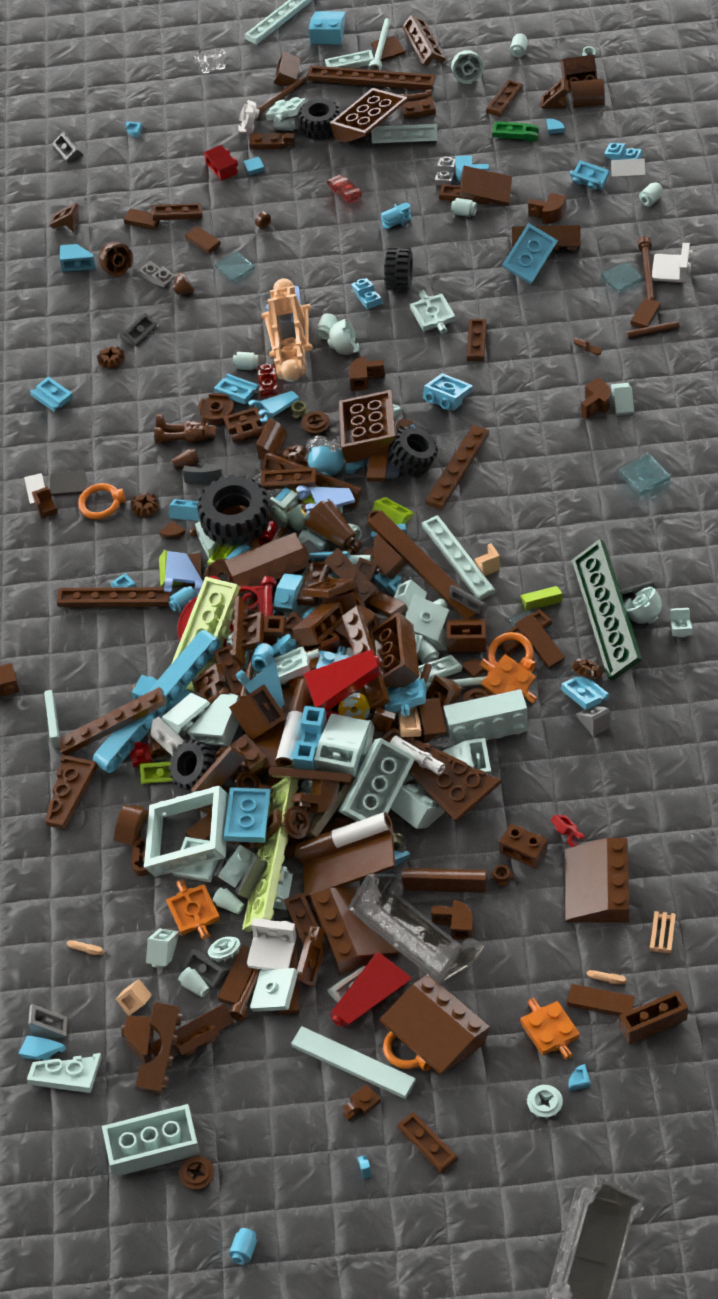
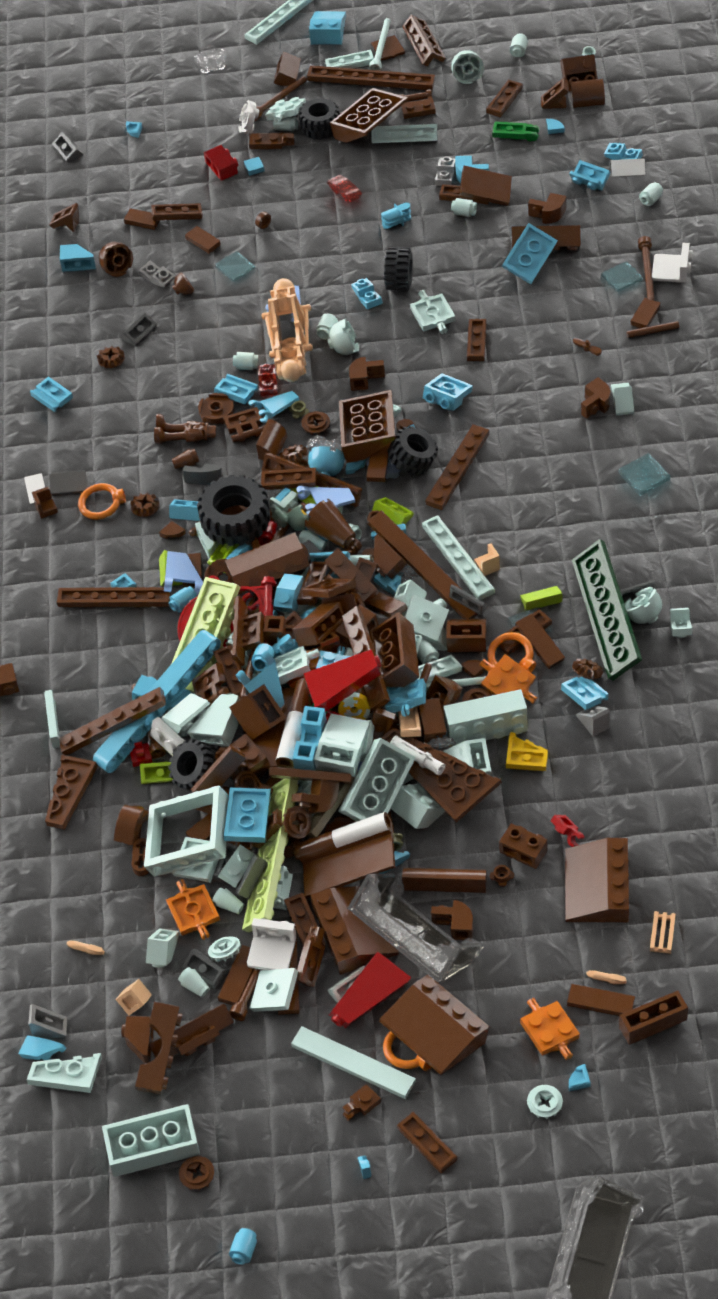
(525, 755): none -> yellow wing

